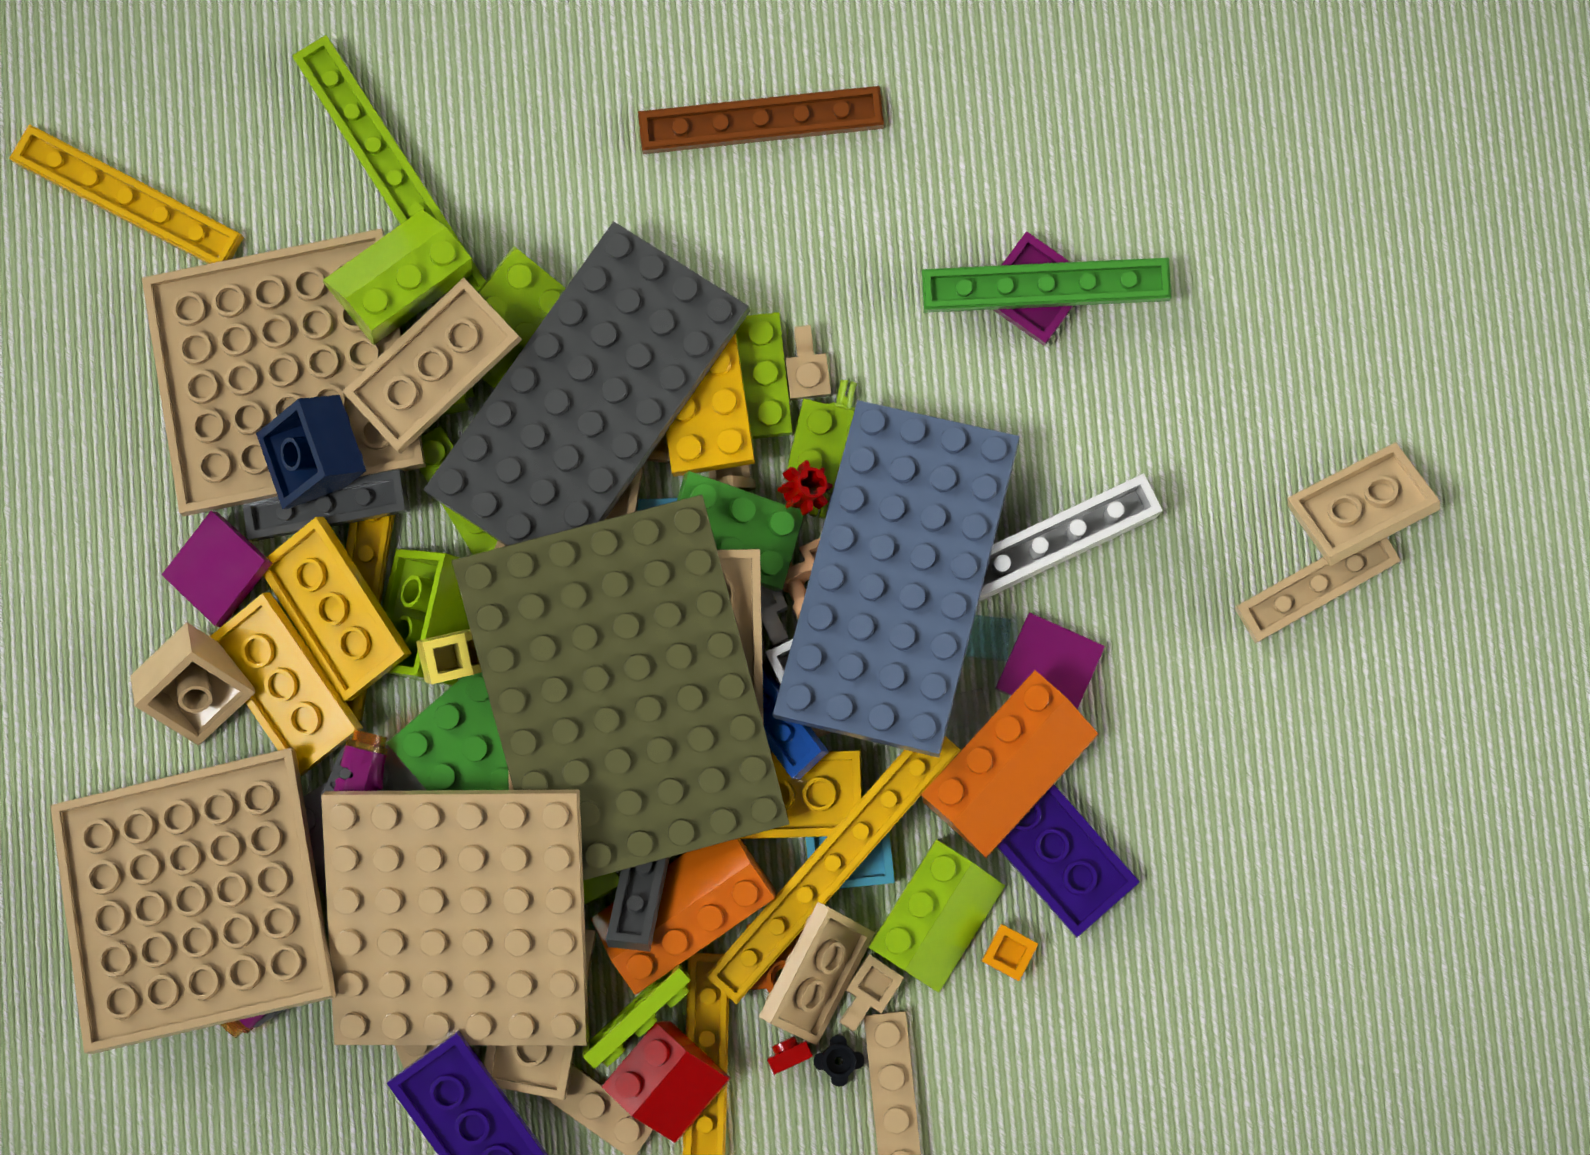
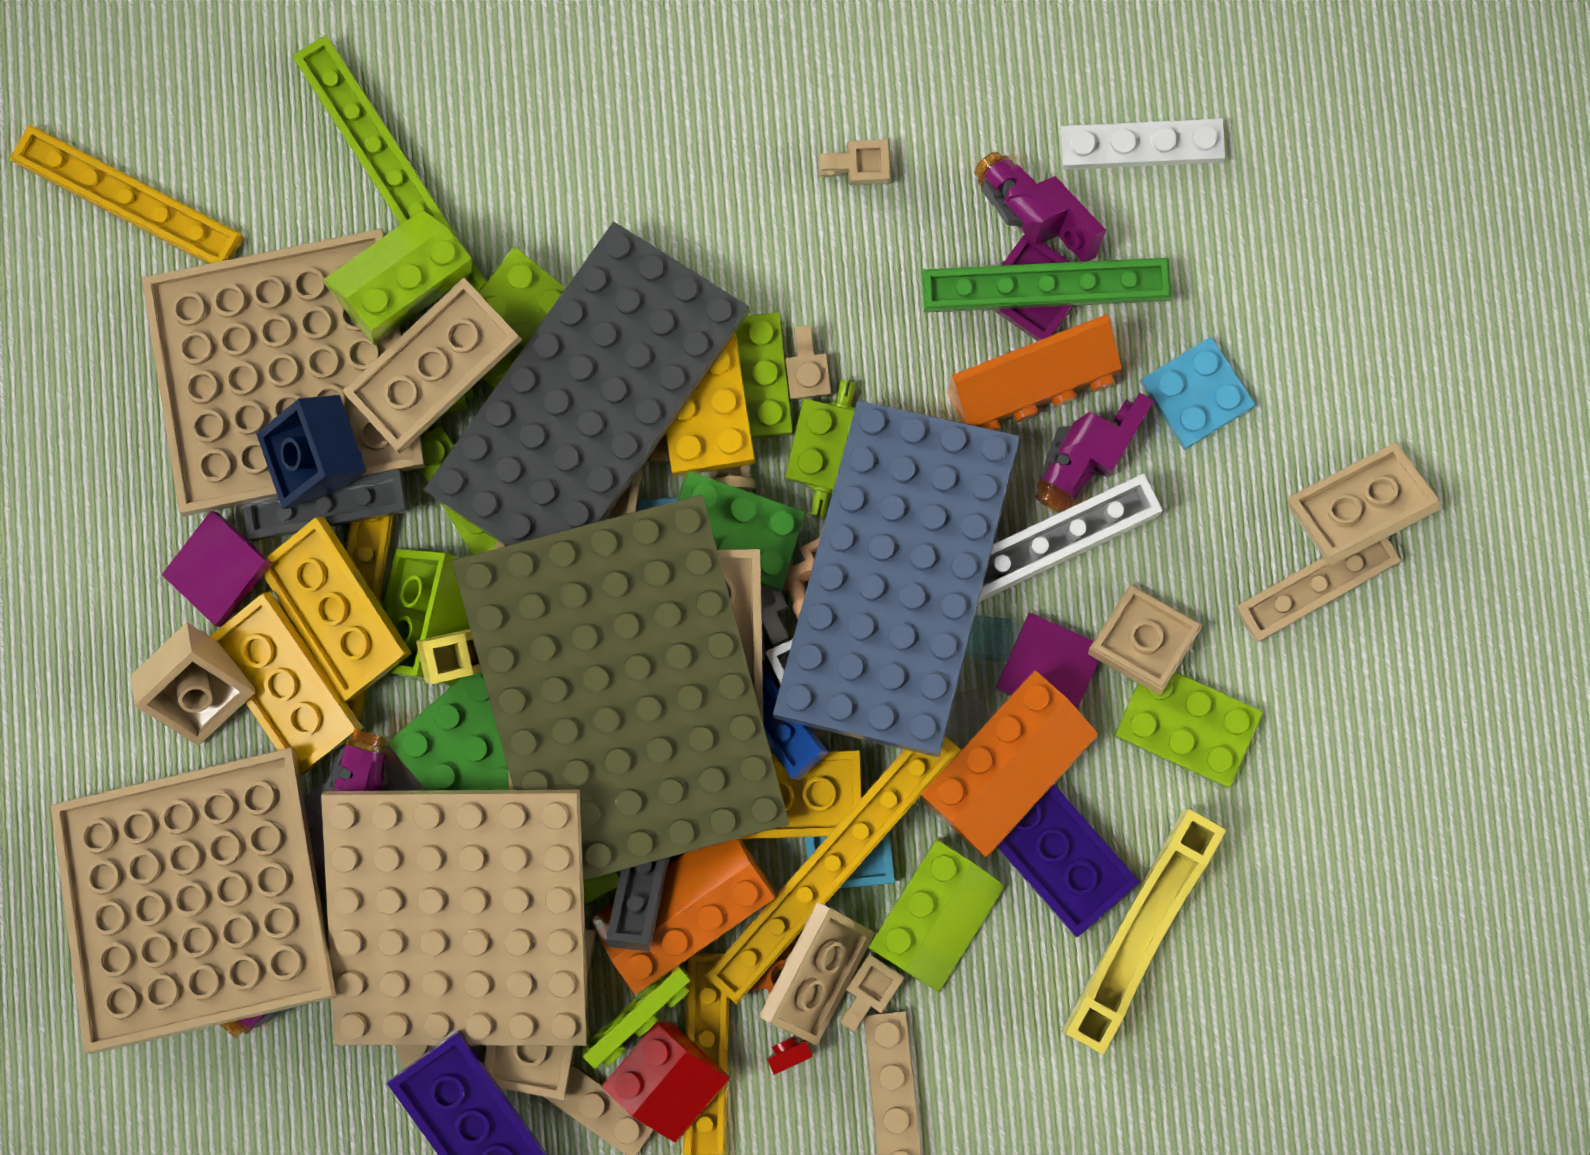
(761, 120): dark orange tile -> none
(805, 487): red gear -> none
(838, 1048): black plate -> none
(864, 162): none -> tan plate
(1009, 952): light orange plate -> none
(1037, 375): none -> orange slope
(1039, 208): none -> magenta plate
(1087, 447): none -> magenta plate
(1142, 144): none -> white plate
(1142, 930): none -> light yellow arch
(1145, 639): none -> tan tile
(1190, 727): none -> lime plate
(1197, 393): none -> medium azure plate

